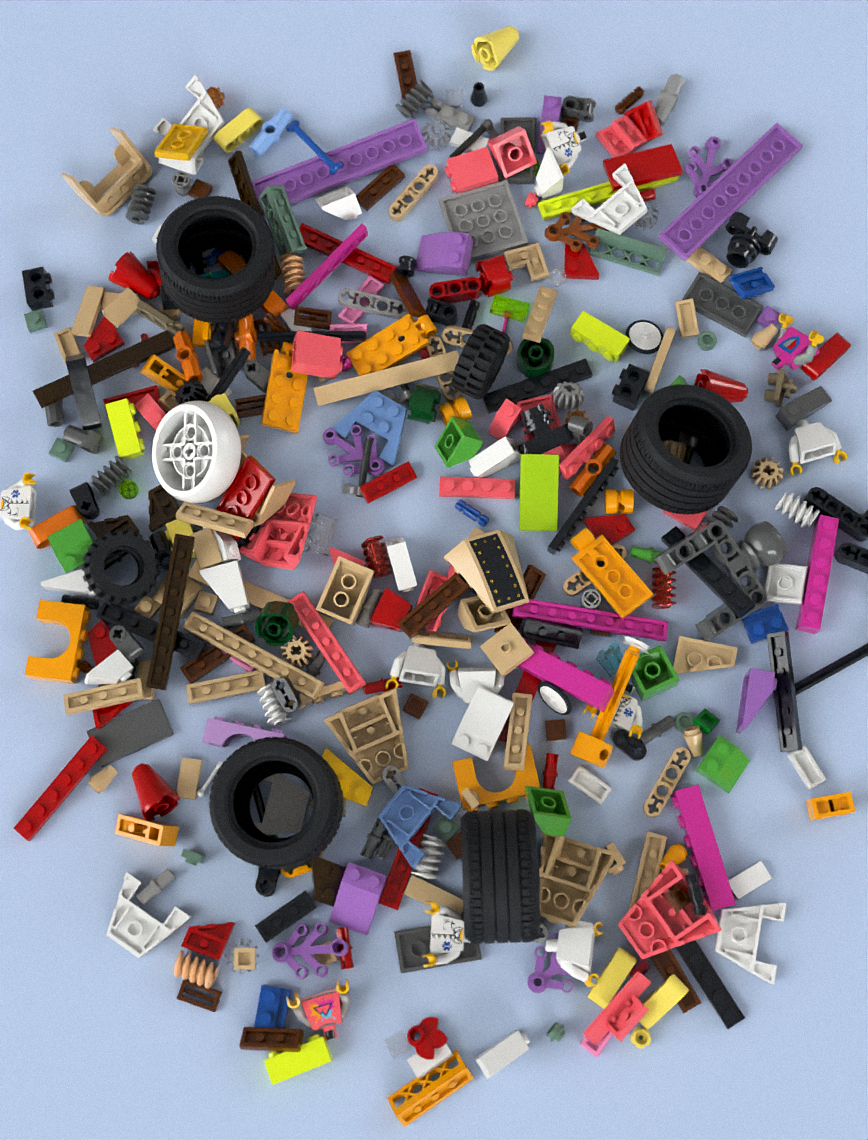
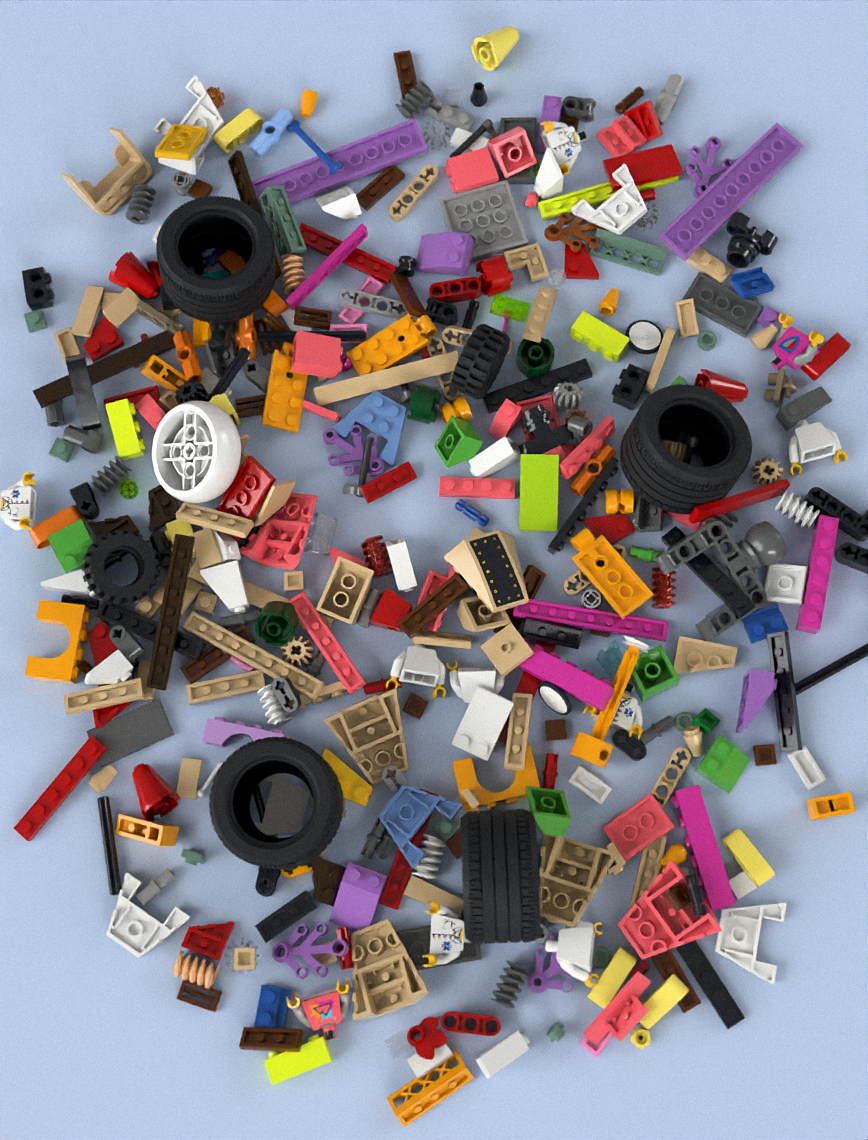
(109, 845): none -> black axle
(294, 581): none -> tan plate
(308, 103): none -> light orange cone
(323, 412): none -> coral tile
(382, 972): none -> tan wedge
(478, 1030): none -> red beam
(510, 985): none -> dark grey piece
(600, 956): none -> sand green tile
(609, 303): none -> light orange cone
(638, 827): none -> coral tile
(647, 516): none -> dark grey bracket
(738, 501): none -> red tile
(748, 857): none -> light yellow beam
(764, 755): none -> reddish brown tile

